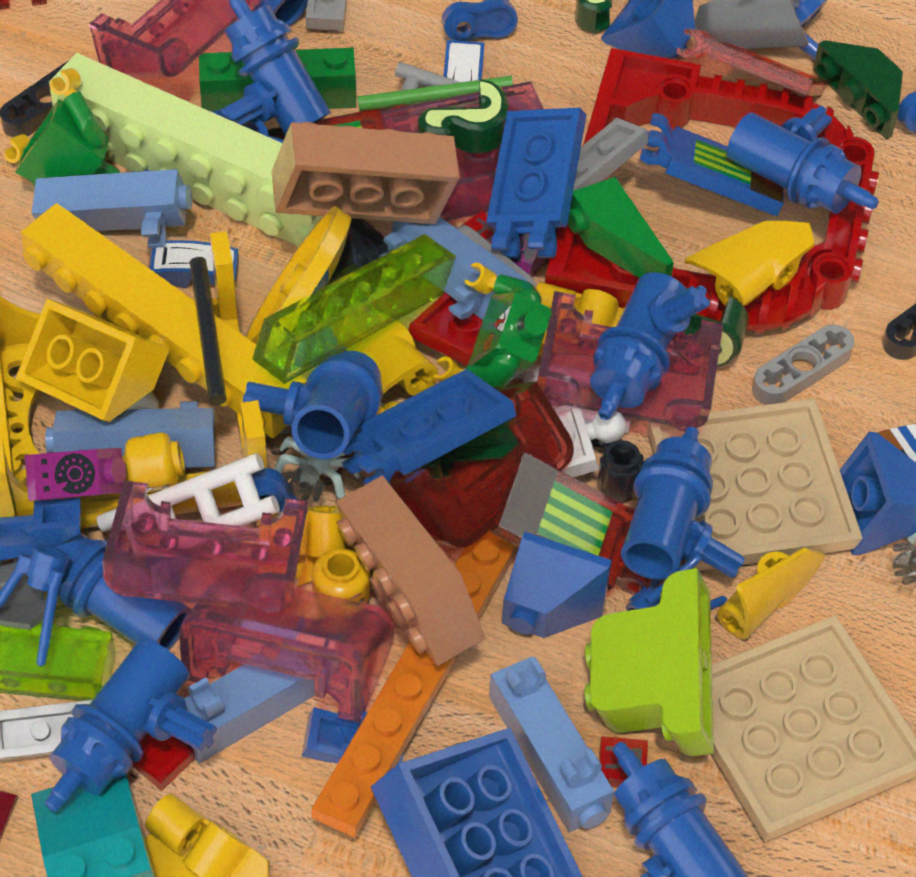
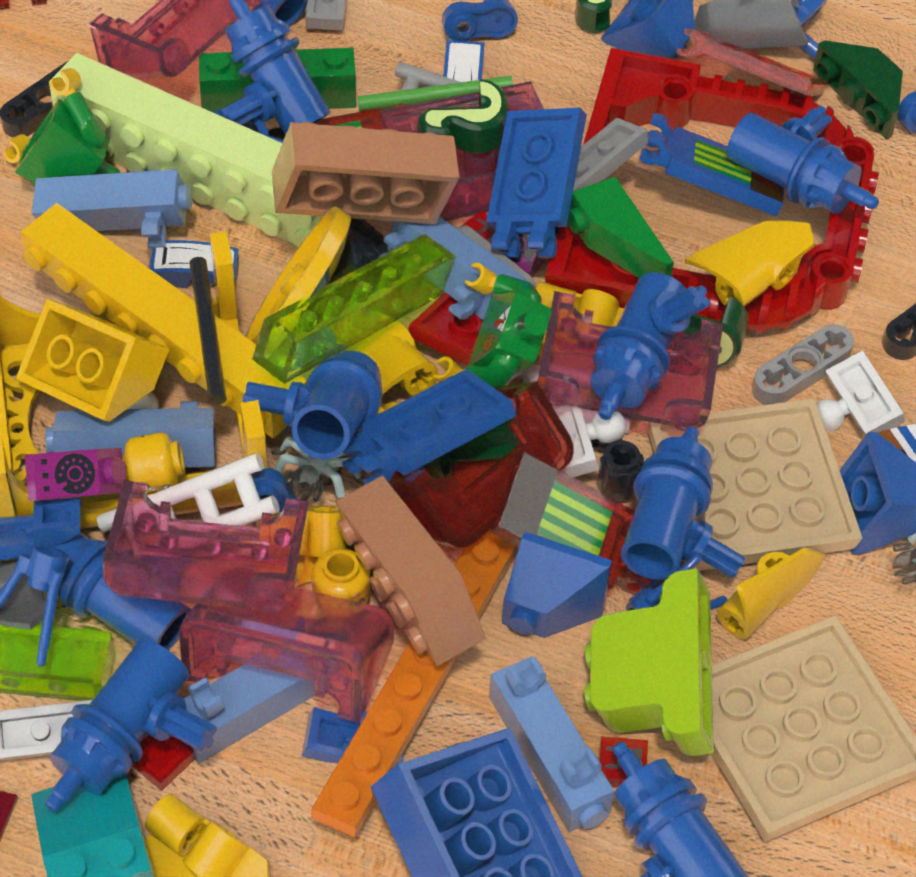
(861, 395): none -> white plate

